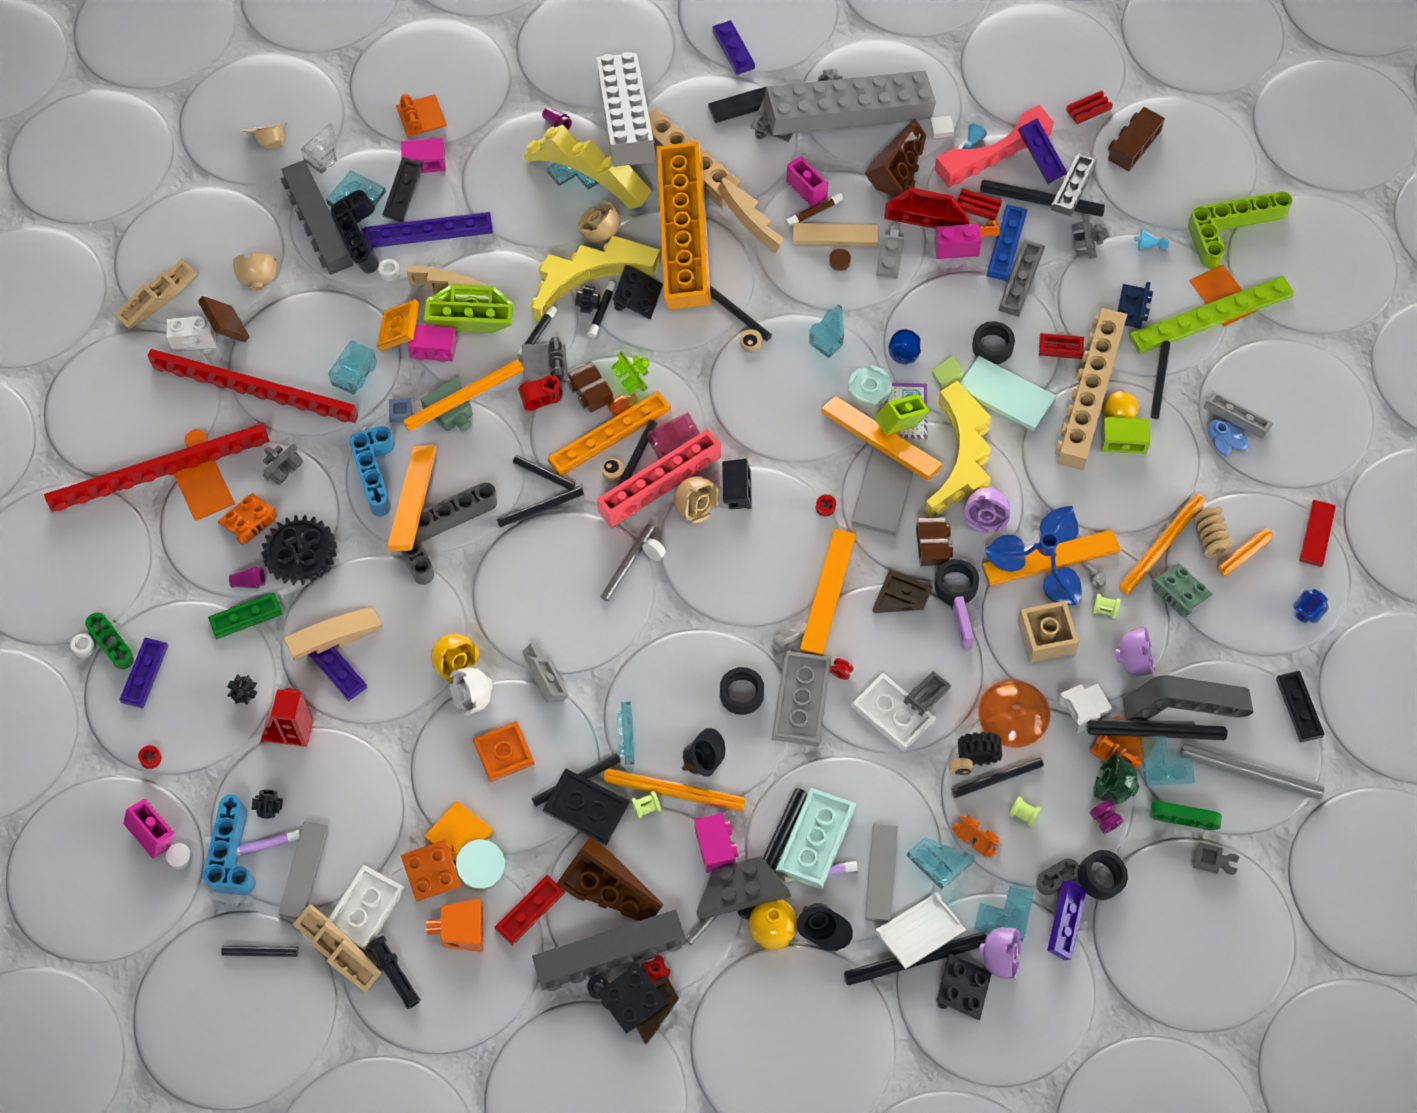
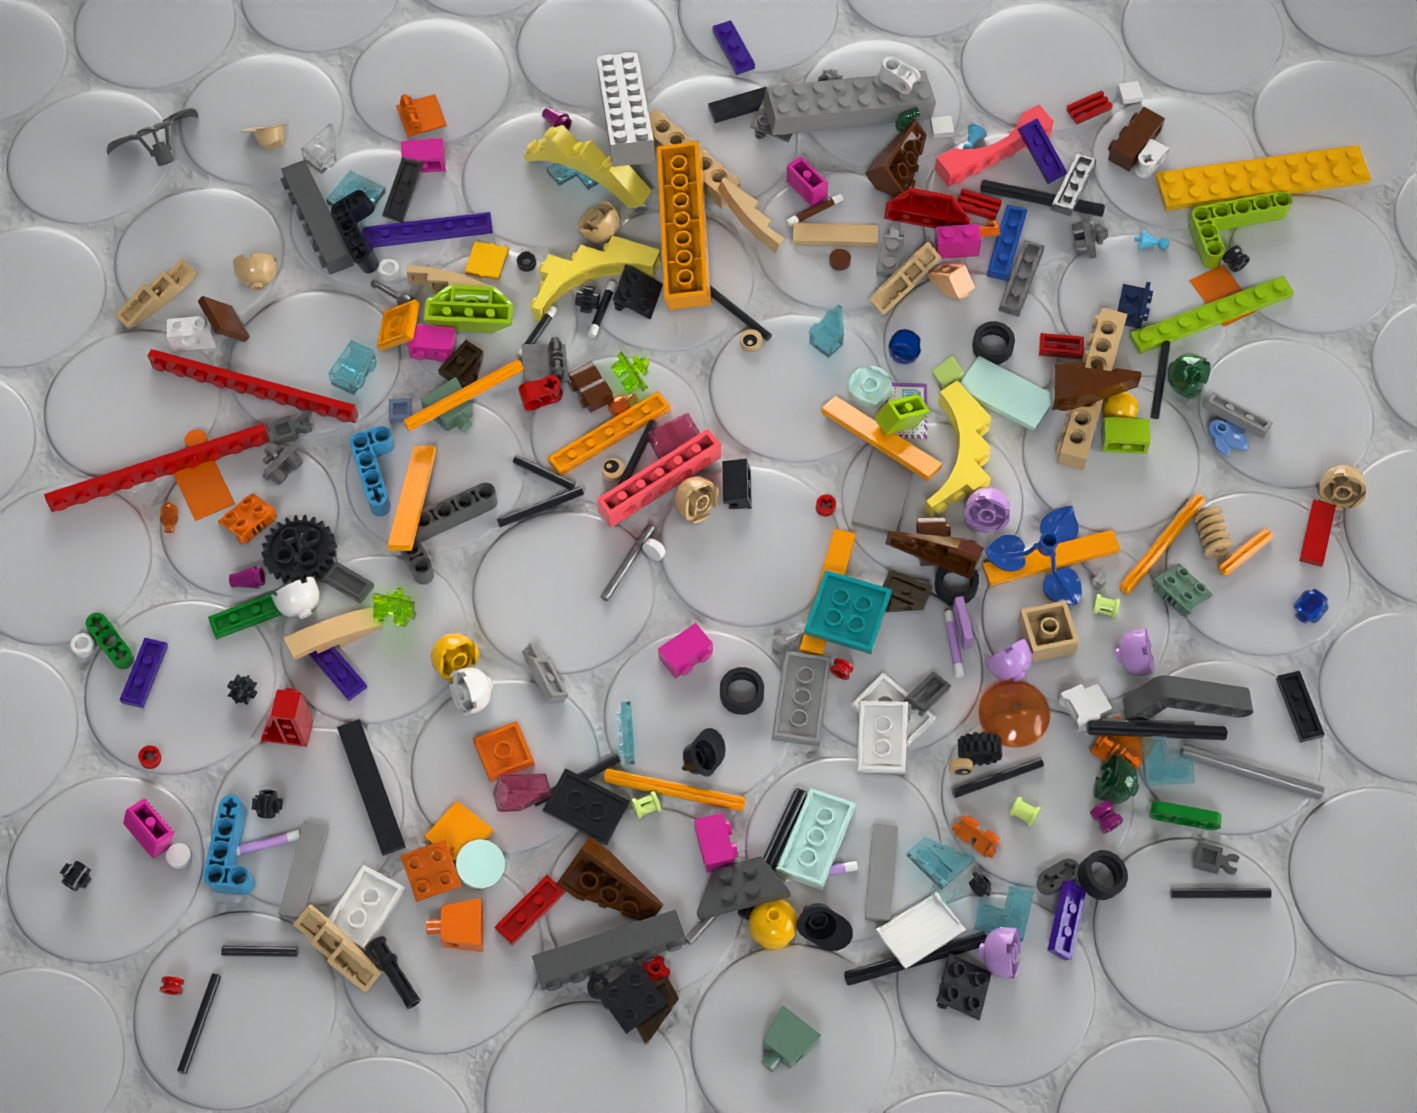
(76, 876): none -> black gear
(160, 150): none -> dark grey plant
(168, 516): none -> clear orange cylinder
(171, 985): none -> red bush
(199, 1023): none -> black bar
(286, 429): none -> dark grey plate
(297, 598): none -> white cylinder
(348, 582): none -> dark grey tile
(371, 787): none -> black tile
(394, 604): none -> clear neon green hips
(404, 298): none -> dark grey hinge
(463, 364): none -> dark brown wing
(486, 260): none -> yellow piece
(520, 791): none -> clear pink slope
(526, 255): none -> black axle
(686, 651): none -> dark pink brick
(788, 1040): none -> sand green torso
(848, 612): none -> teal plate
(882, 737): none -> white tile
(897, 74): none -> white piece
(905, 118): none -> clear green arm
(905, 278): none -> tan slope
(949, 553): none -> reddish brown wedge
(952, 280): none -> light nougat slope
(954, 644): none -> lavender bar
(980, 884): none -> black plate
(1011, 662): none -> lavender cylinder
(1077, 386): none -> reddish brown wedge
(1130, 92): none -> white tile
(1150, 159): none -> white piece
(1188, 374): none -> clear green cylinder
(1220, 893): none -> black bar
(1236, 258): none -> black wheel
(1262, 176): none -> yellow plate
(1342, 487): none -> tan cylinder

